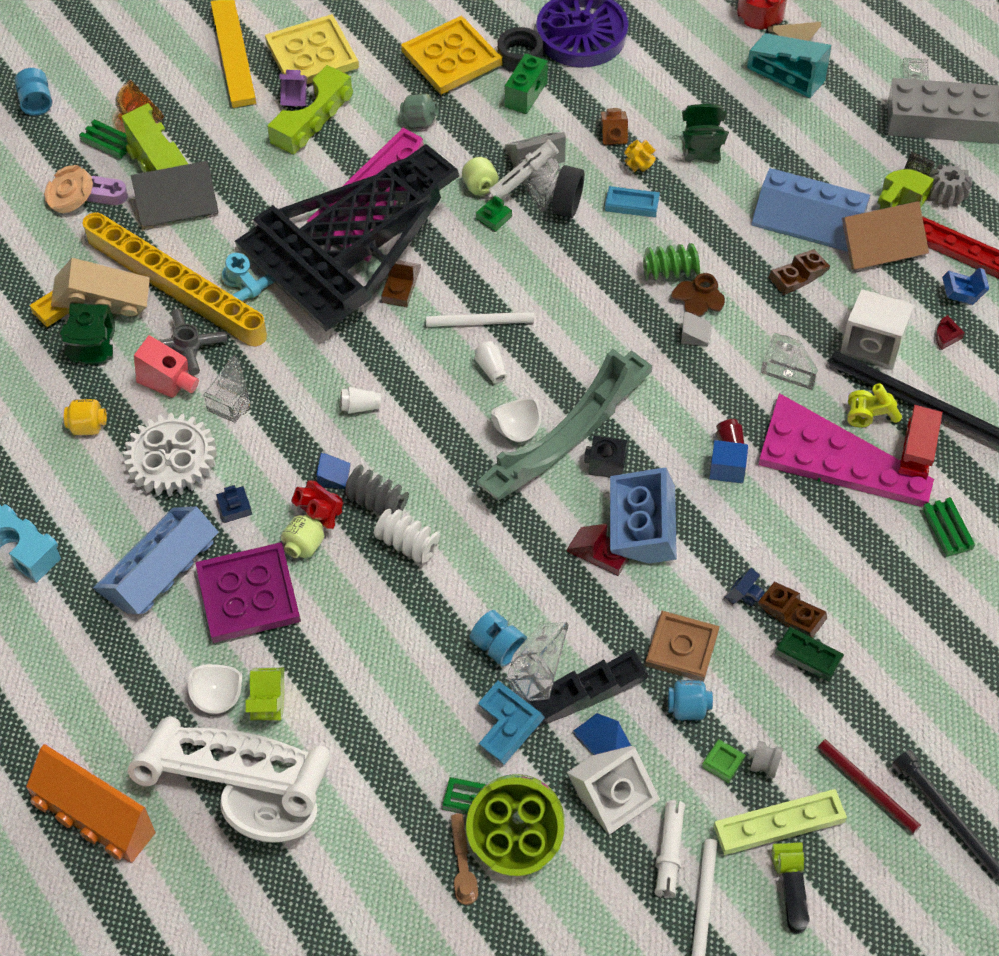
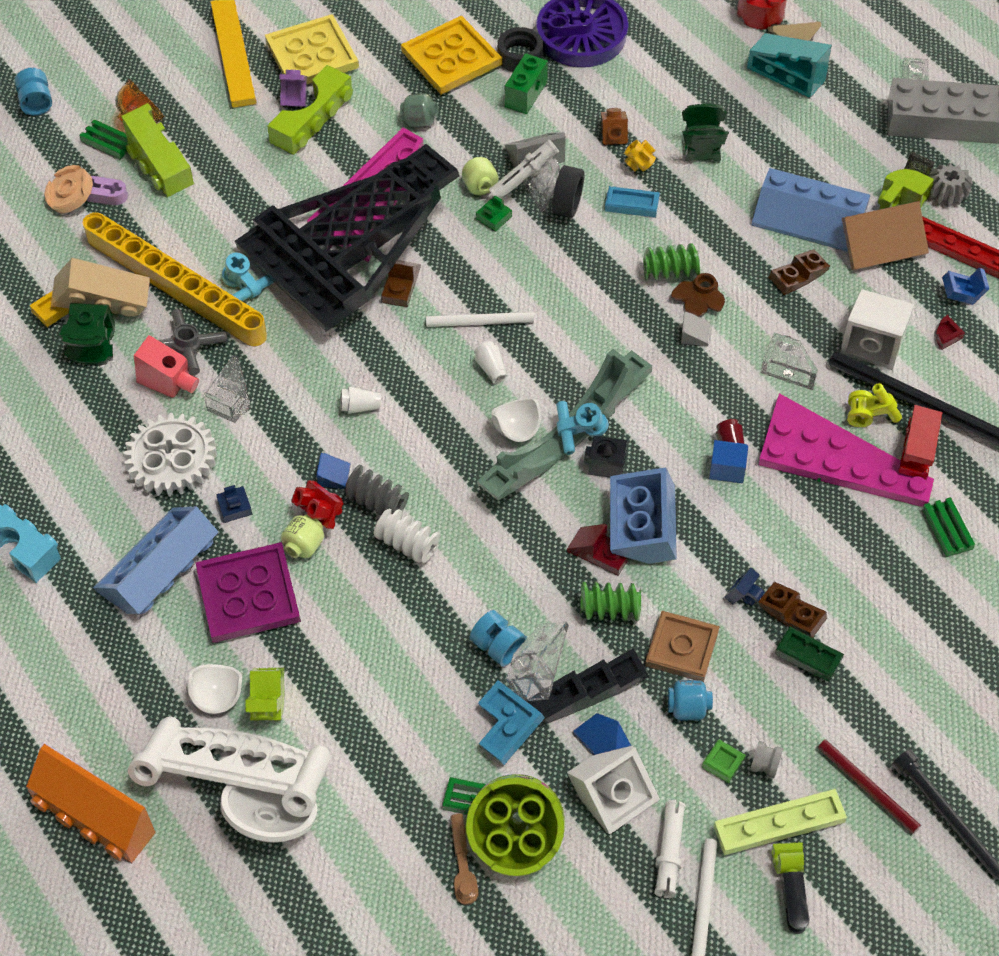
(84, 417): yellow head -> none
(174, 193): dark grey tile -> none
(582, 422): none -> medium azure piece
(610, 601): none -> bright green piece

